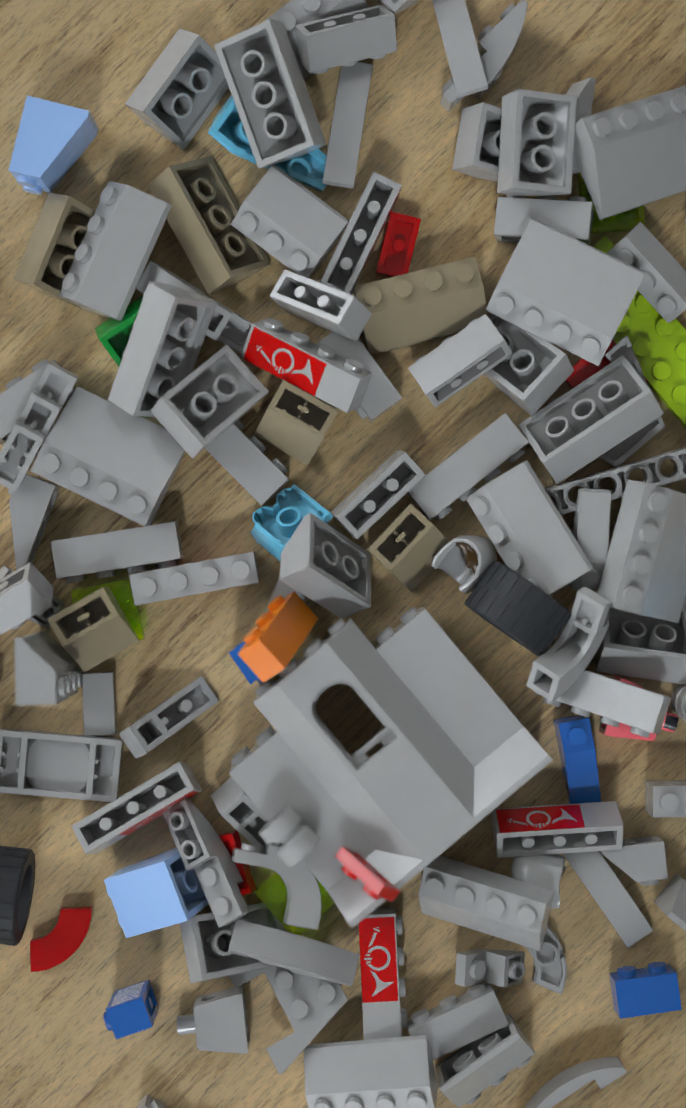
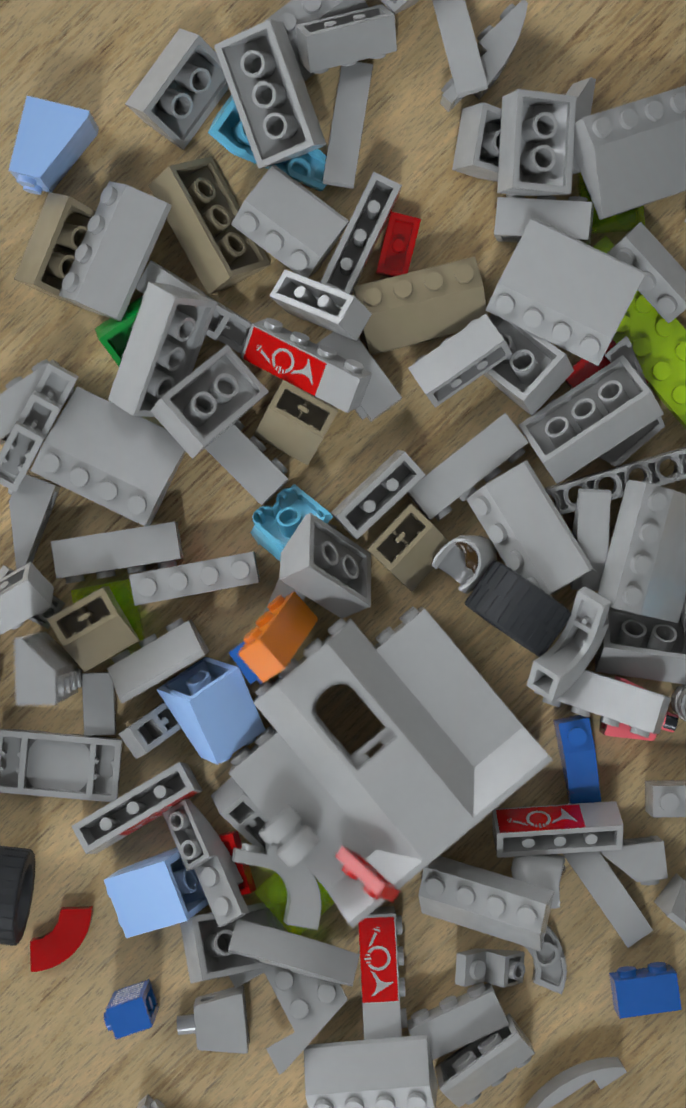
(156, 659): none -> light grey slope
(213, 708): none -> light blue slope

